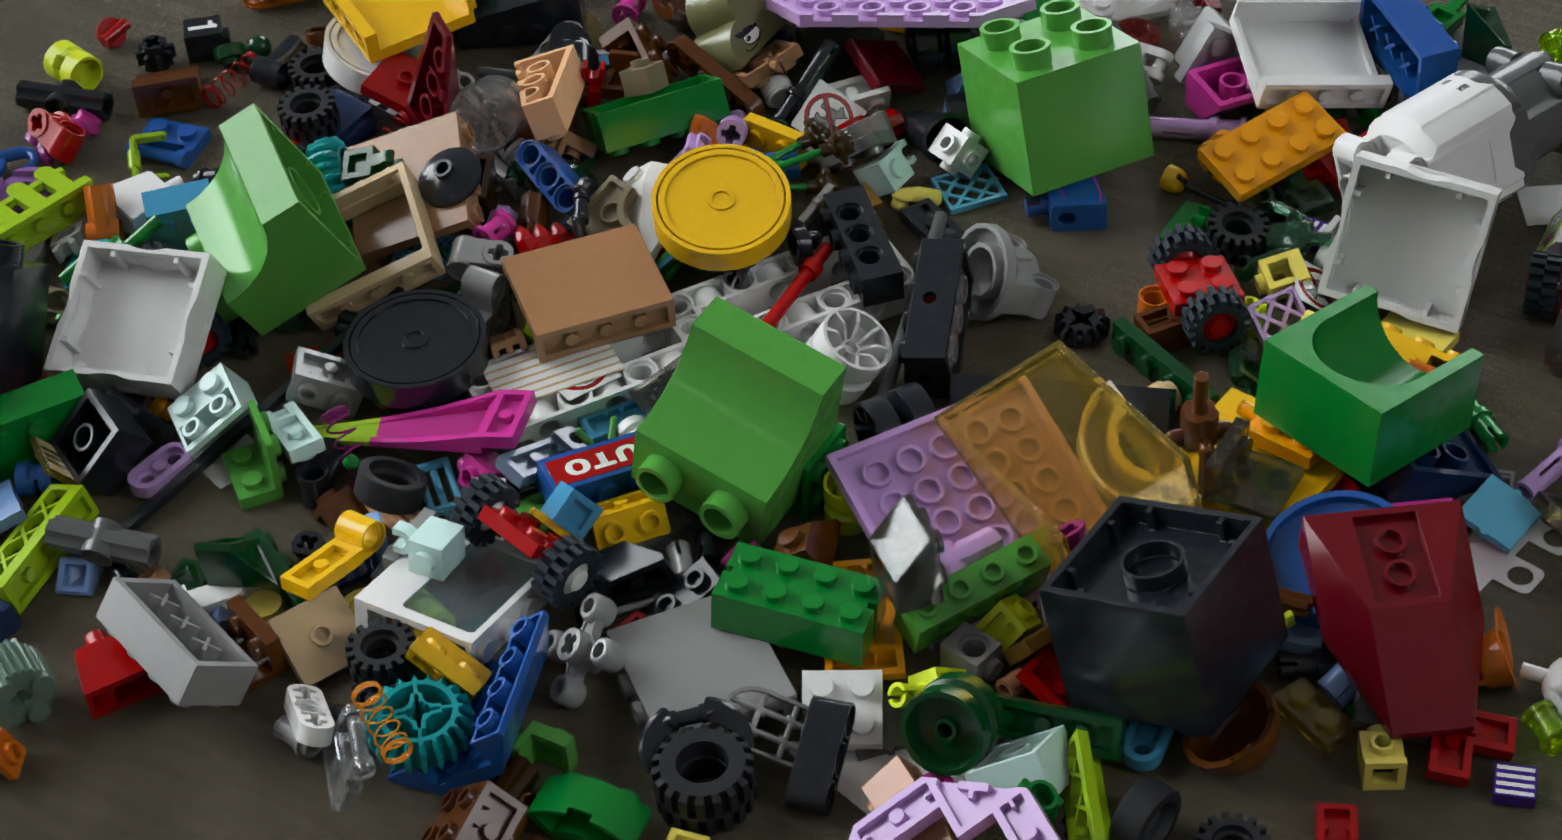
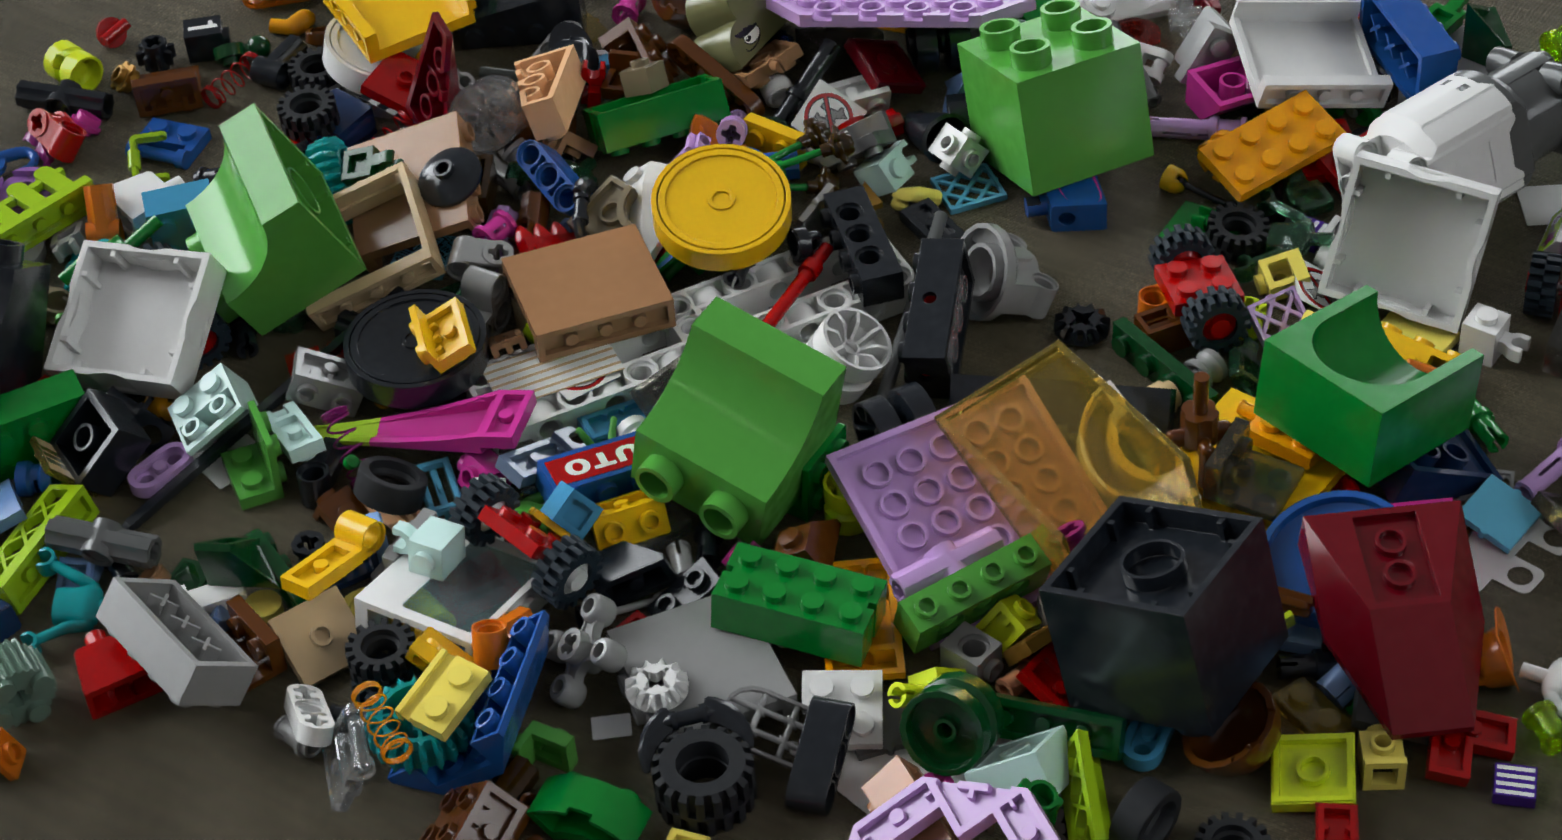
(72, 607): none -> teal piece
(122, 77): none -> pearl gold plate
(294, 25): none -> light orange arm
(442, 335): none -> yellow bracket
(443, 695): none -> light yellow plate
(492, 637): none -> orange piece
(611, 726): none -> white sticker
(652, 699): none -> white gear
(908, 557): clear smoke slope -> none
(1209, 362): none -> light grey wheel
(1312, 771): none -> neon yellow plate
(1489, 333): none -> white brick

